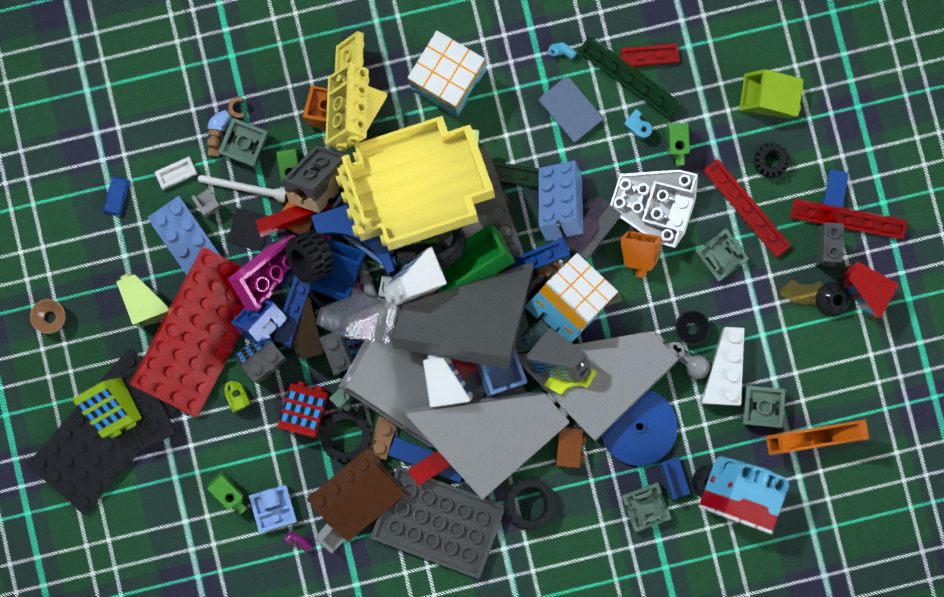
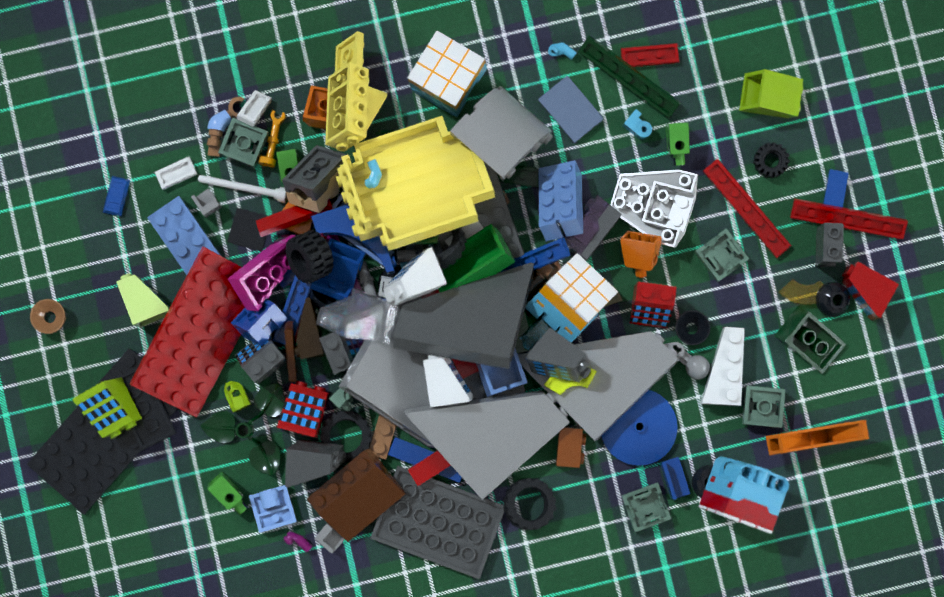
(221, 428): none -> dark green plant
(254, 108): none -> white tile
(273, 140): none -> light orange piece
(290, 351): none -> reddish brown tile
(311, 460): none -> dark grey slope
(375, 175): none -> medium azure arm
(501, 131): none -> light grey panel
(652, 304): none -> red slope
(810, 339): none -> dark green slope

